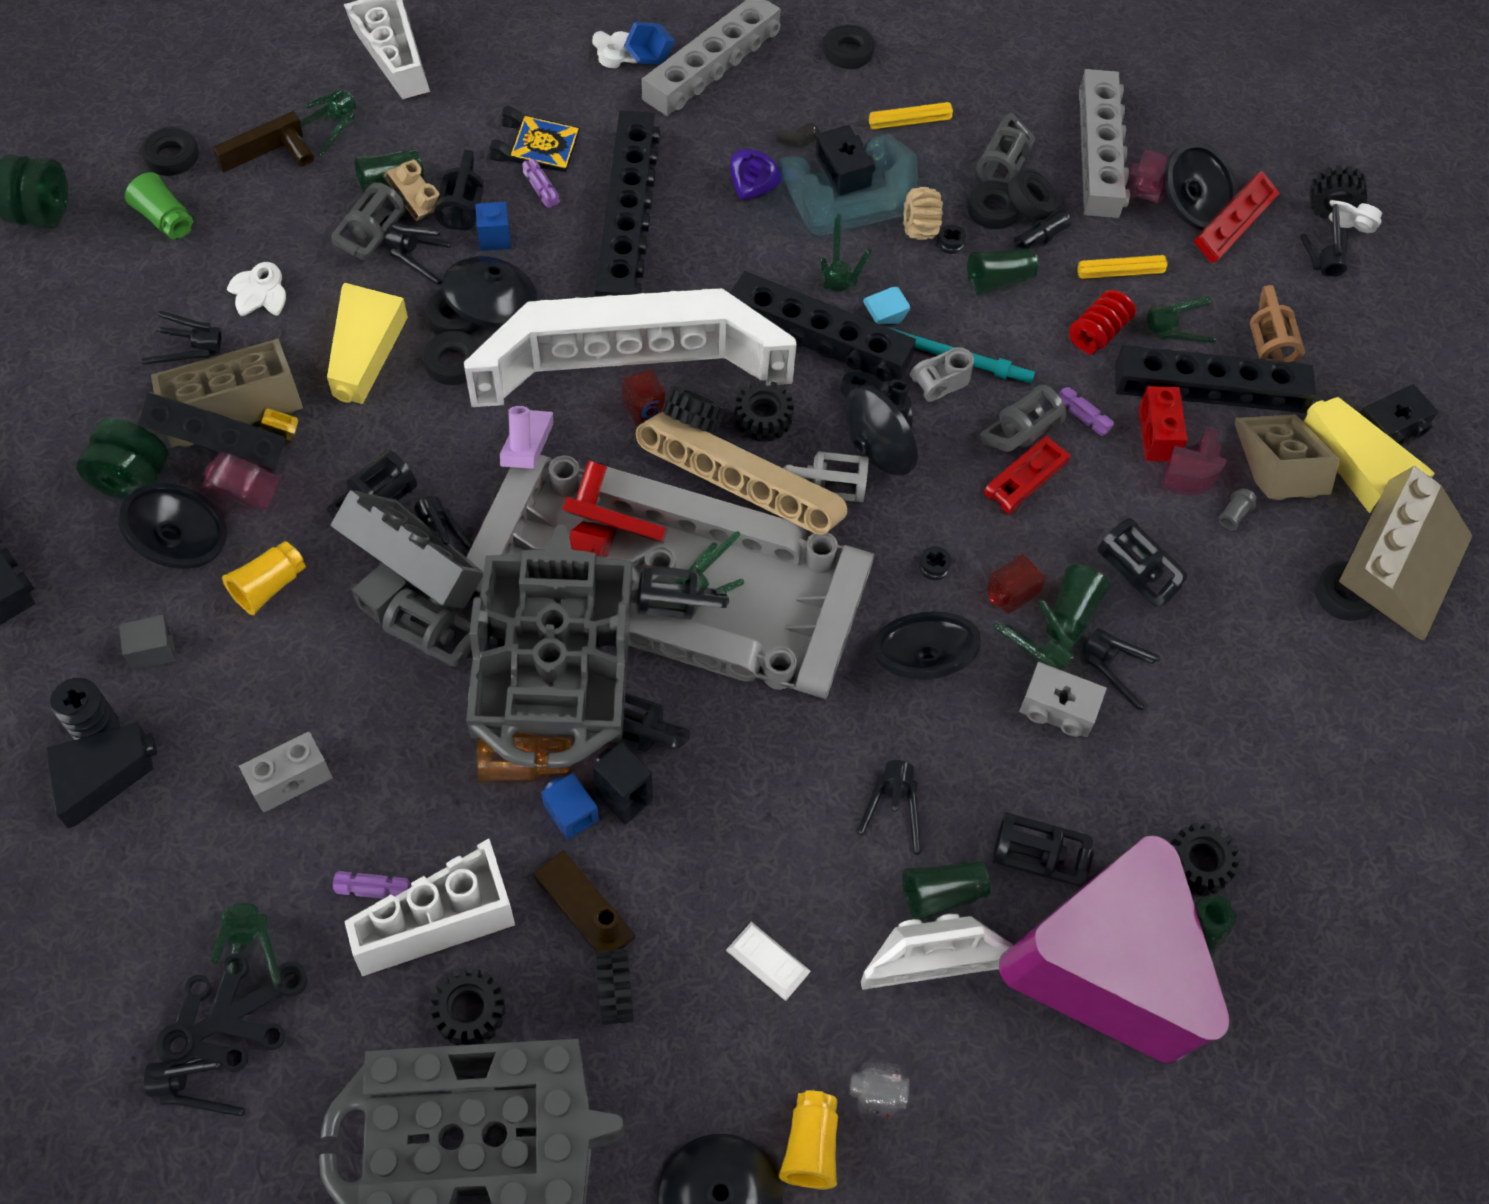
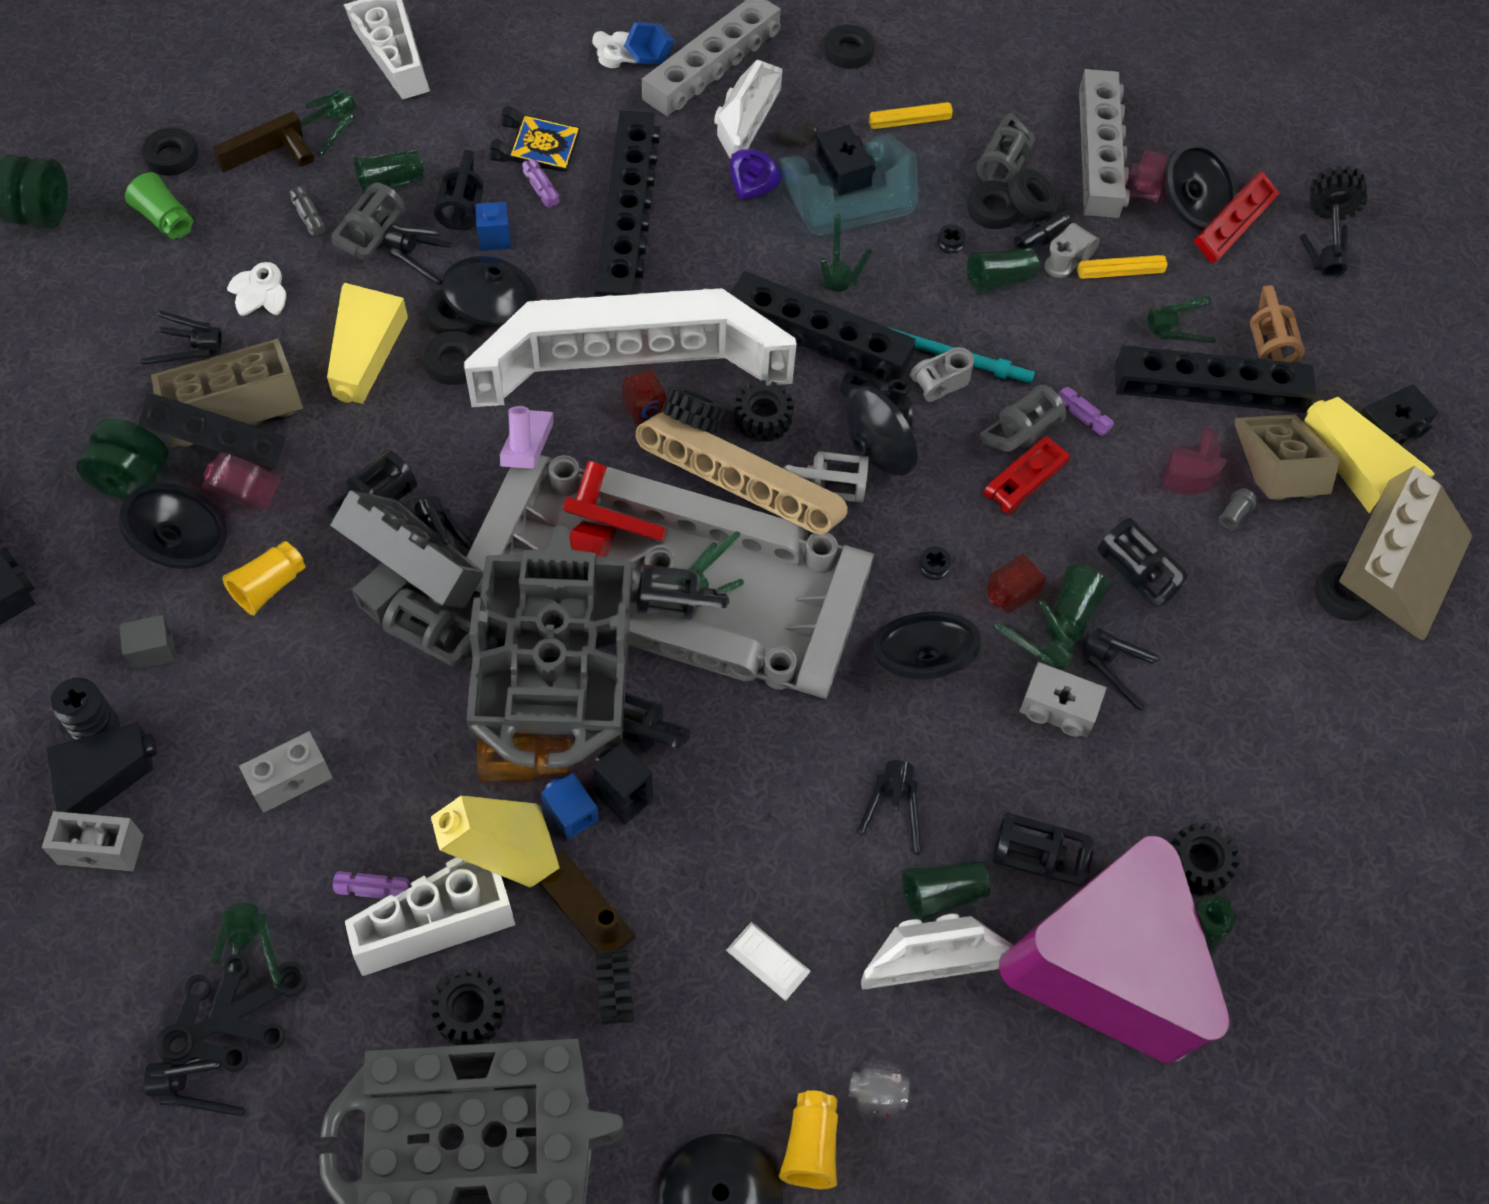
(93, 841): none -> light grey brick
(279, 423): yellow slope -> none
(307, 211): none -> dark grey axle
(415, 193): tan hips -> none
(497, 836): none -> light yellow slope
(747, 106): none -> white wedge
(887, 306): medium azure slope -> none
(922, 213): tan gear -> none
(1069, 249): none -> light grey piece
(1102, 321): red piece -> none
(1161, 422): red brick -> none
(1364, 218): white plate -> none

